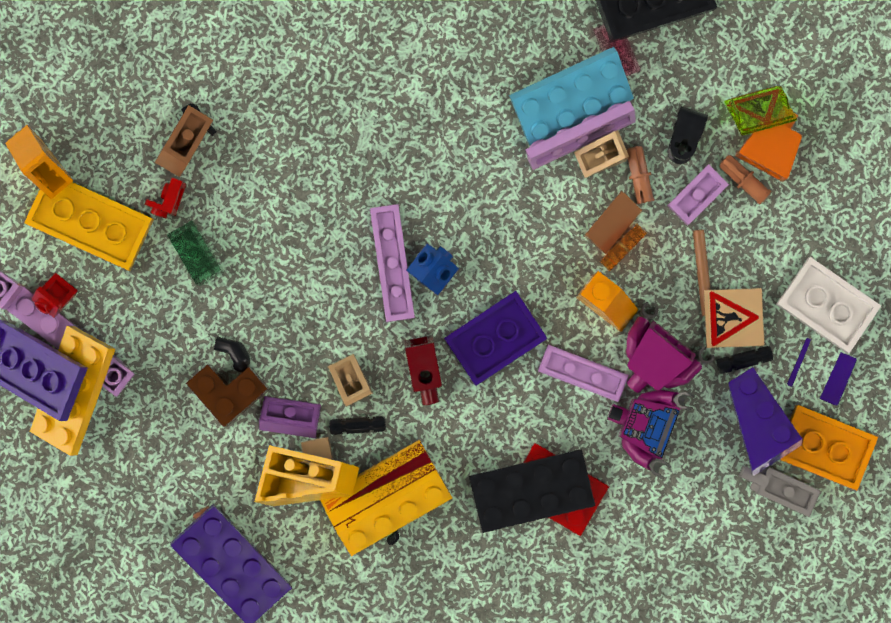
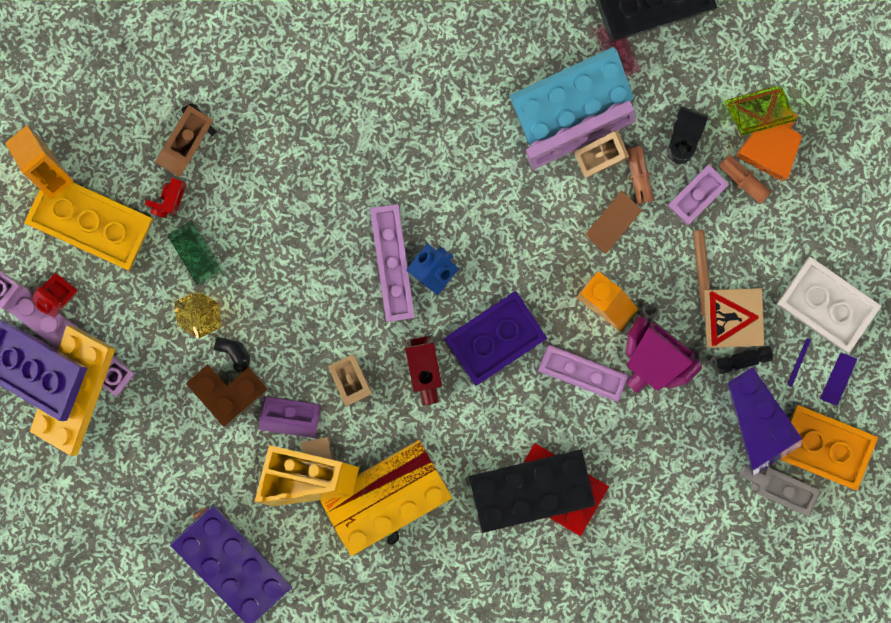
(197, 314): none -> clear yellow panel
(357, 425): black axle -> none
(623, 247): clear orange beam -> none
(649, 426): torso -> none

